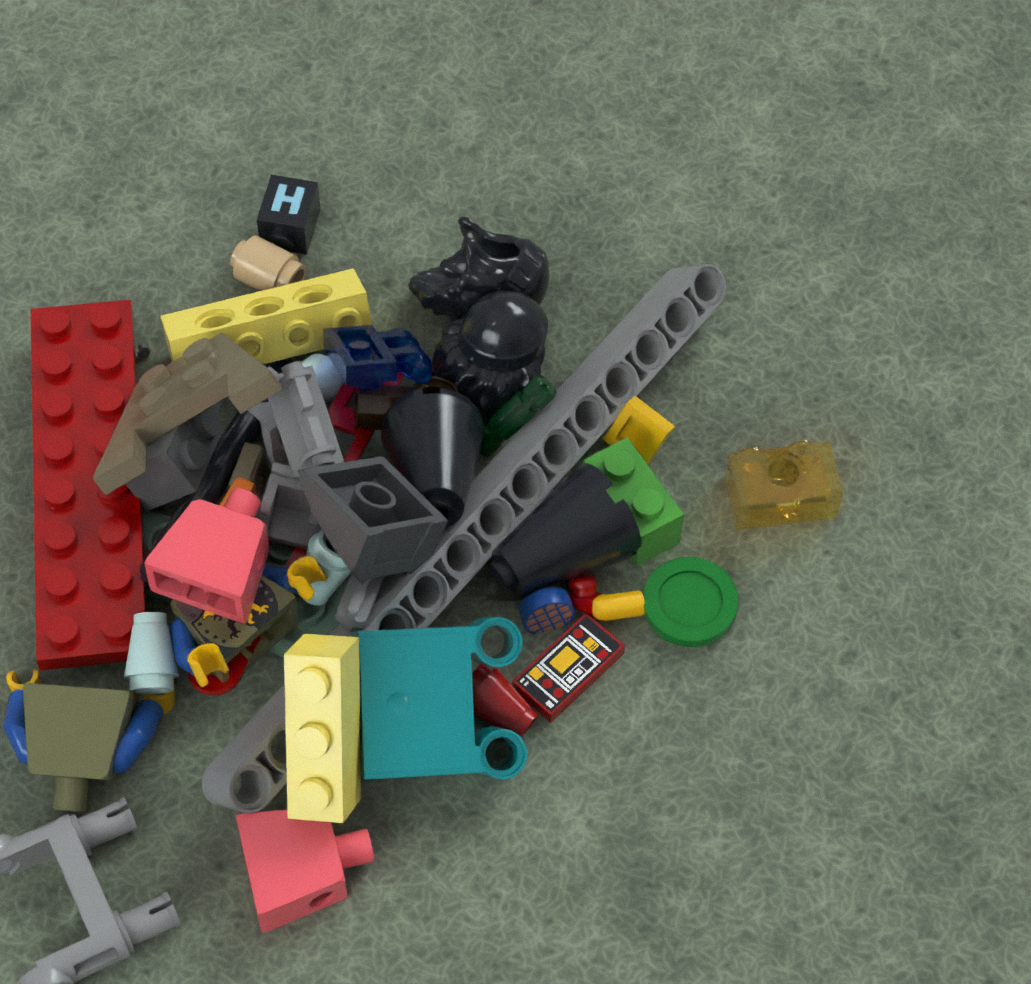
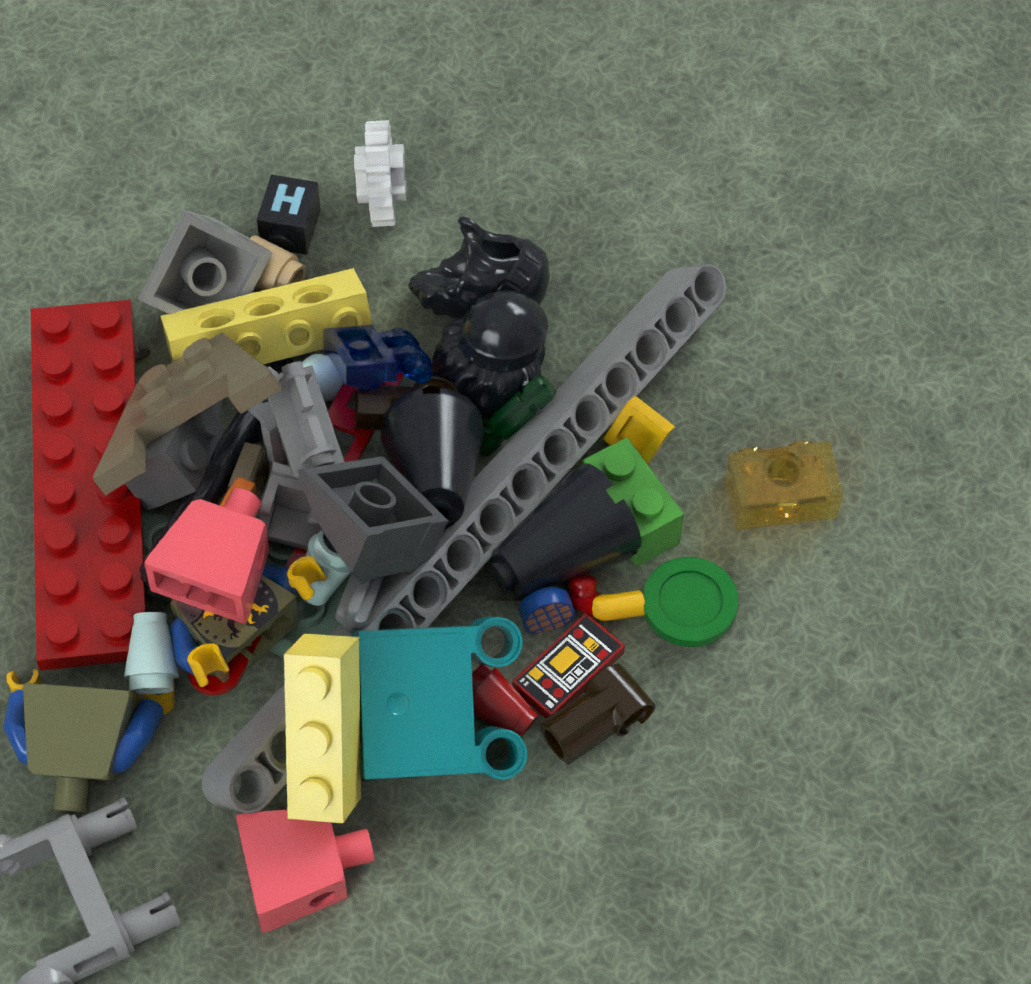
(203, 265): none -> light grey slope
(380, 173): none -> white gear
(607, 707): none -> dark brown piece

